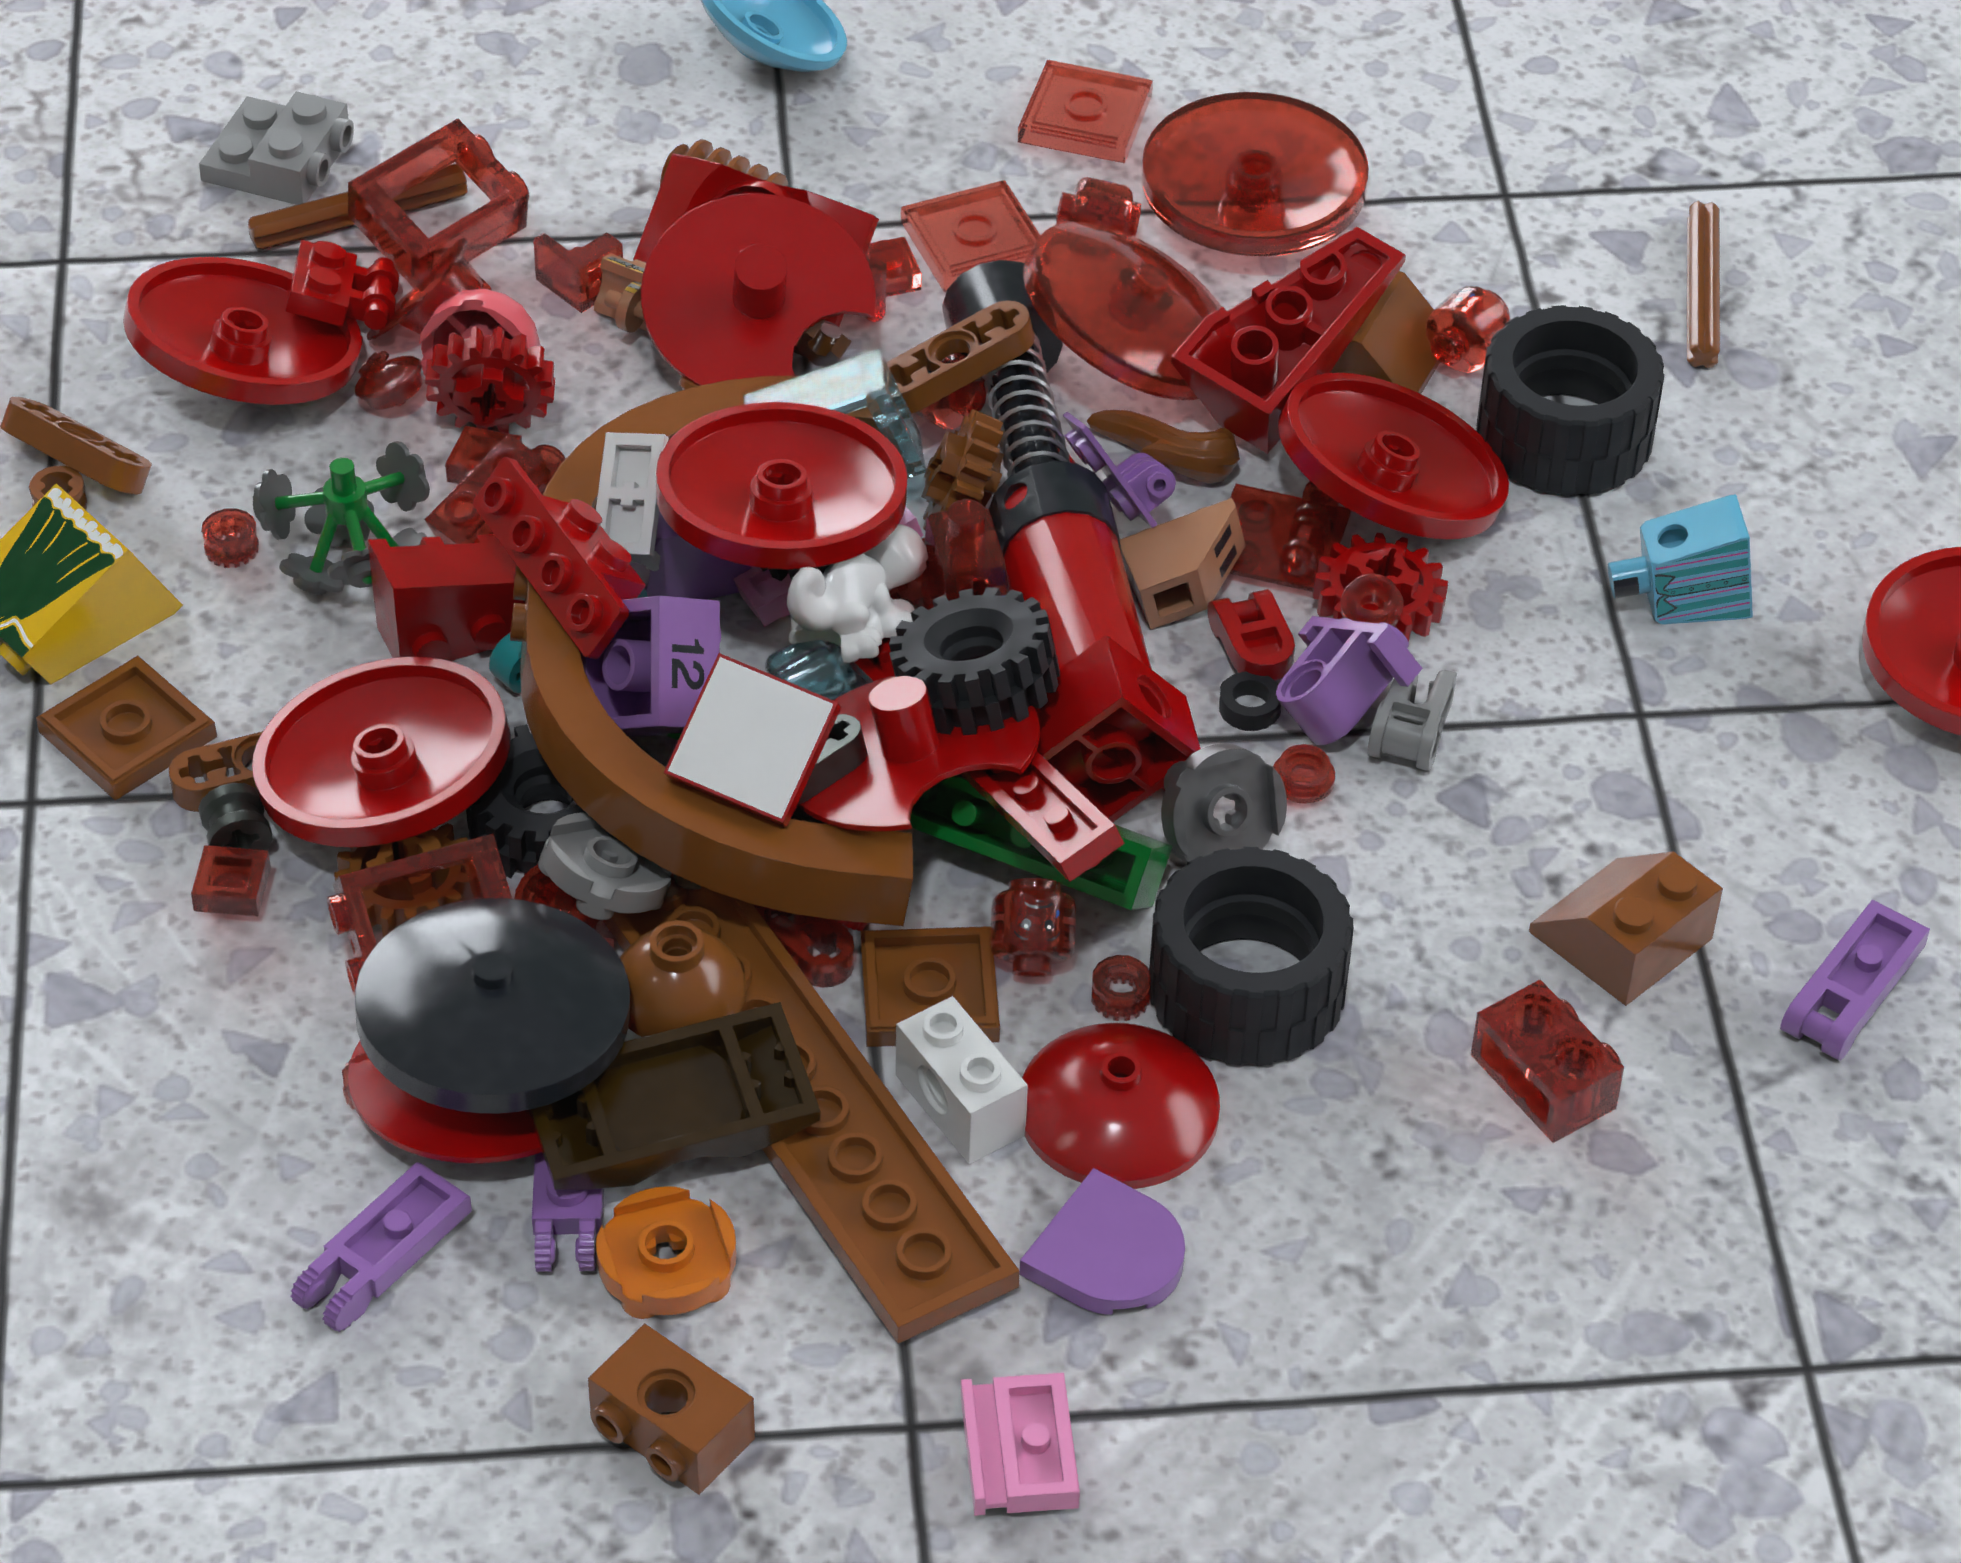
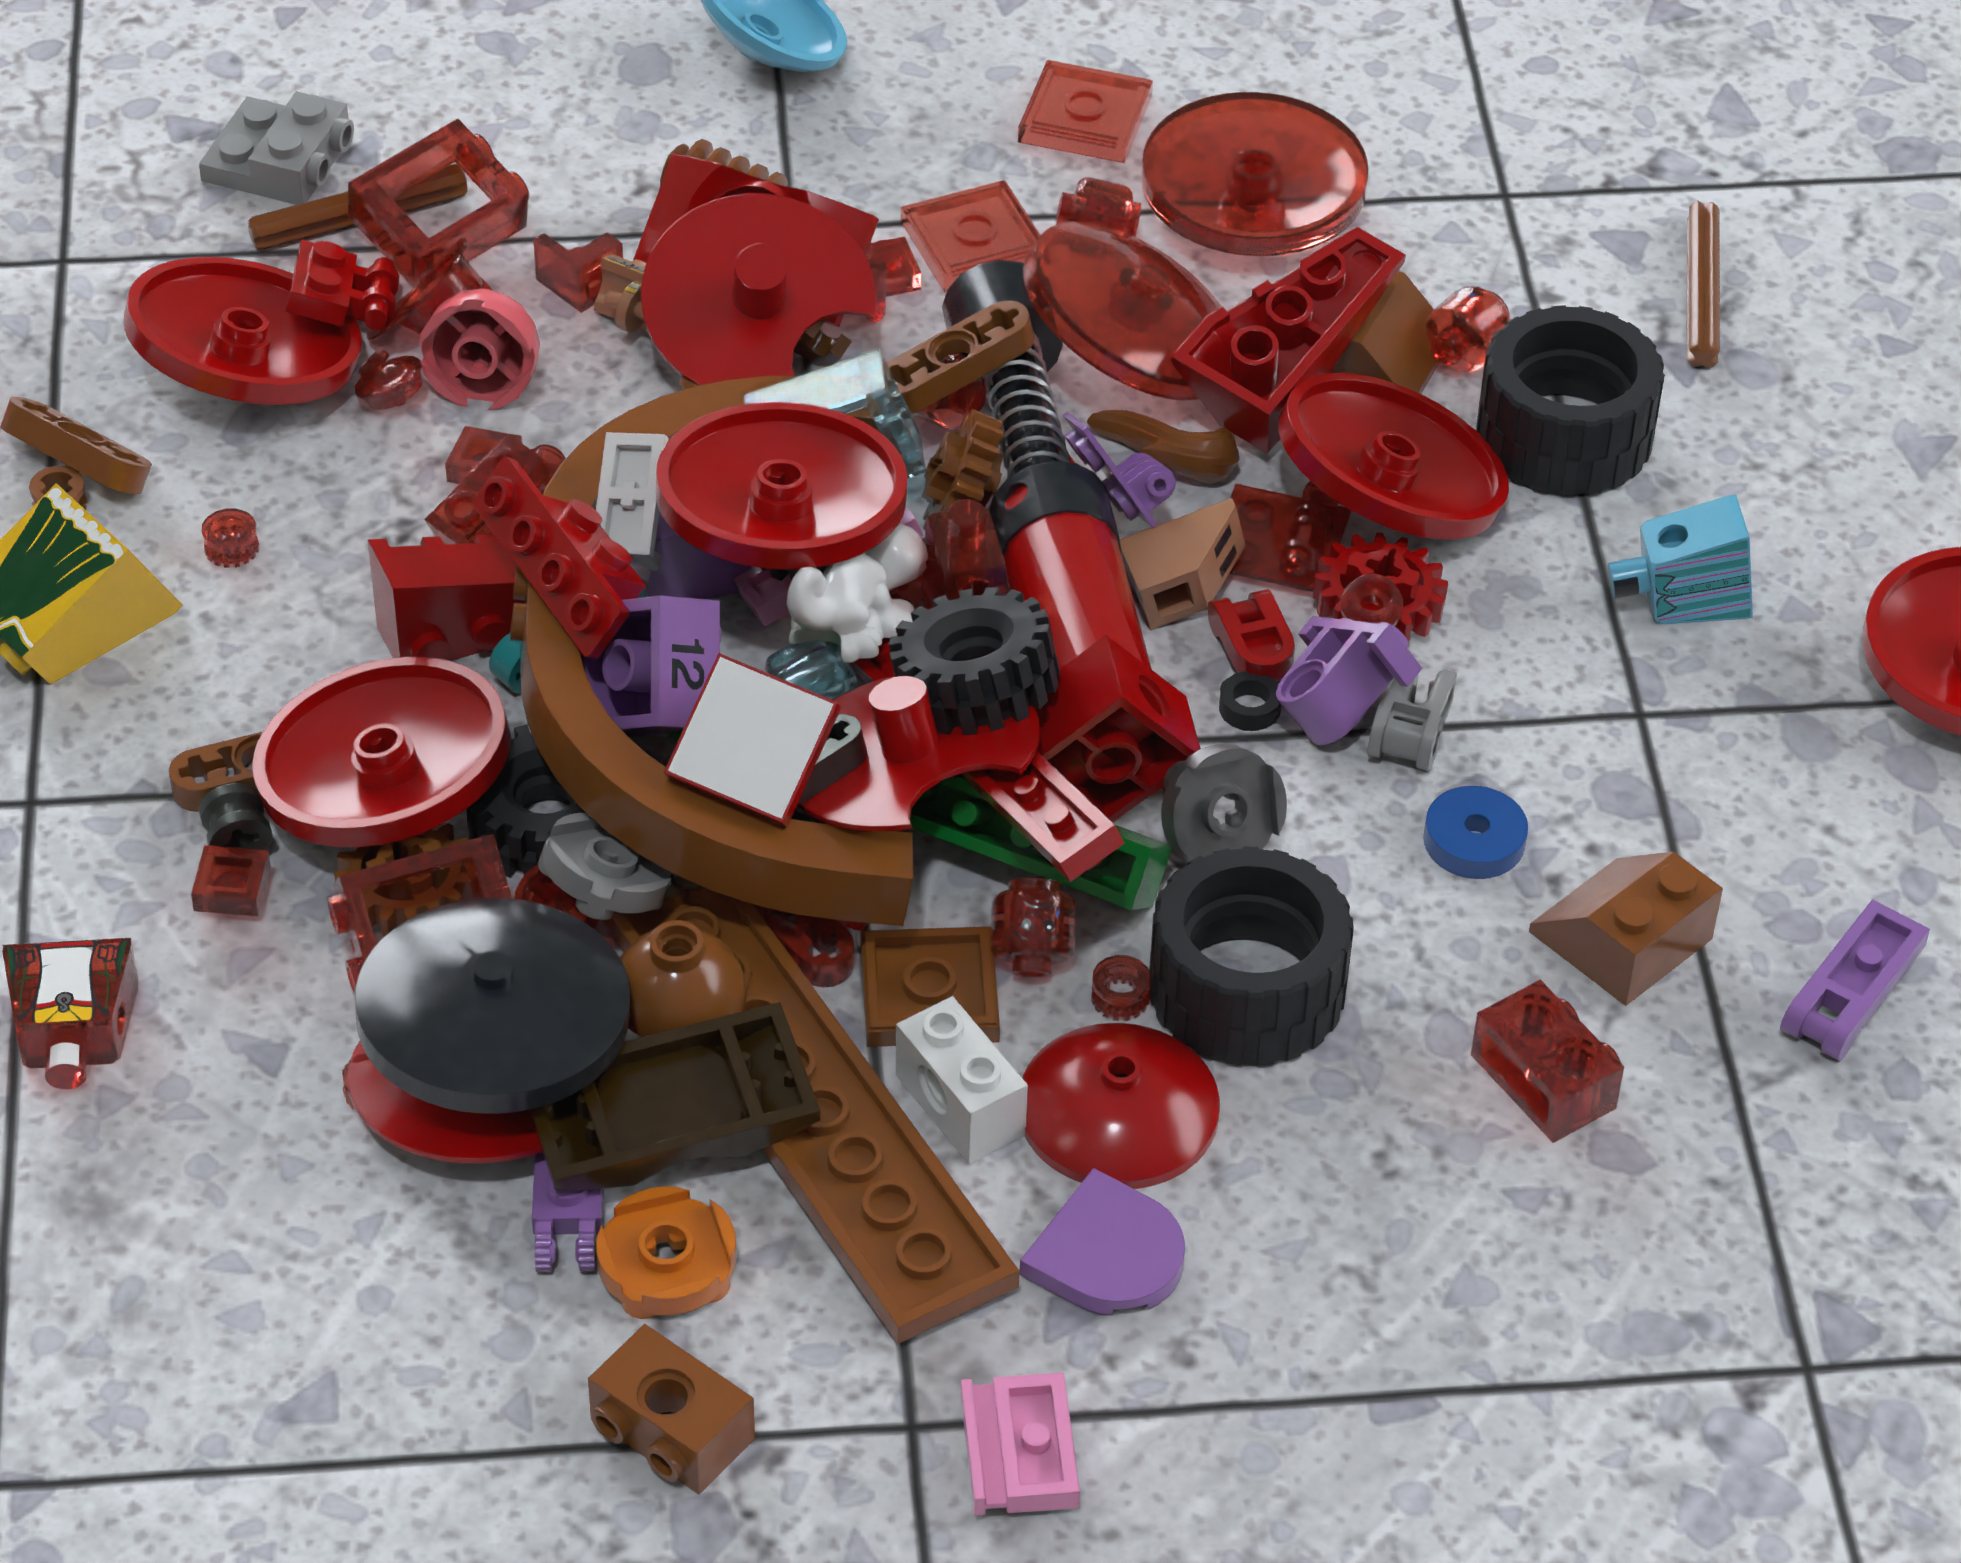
(71, 1004): none -> torso
(126, 727): dark orange tile -> none
(342, 514): dark grey plant -> none
(381, 1244): medium lavender hinge -> none
(490, 380): red gear -> none
(1305, 773): clear red plate -> none
(1470, 854): none -> blue piece

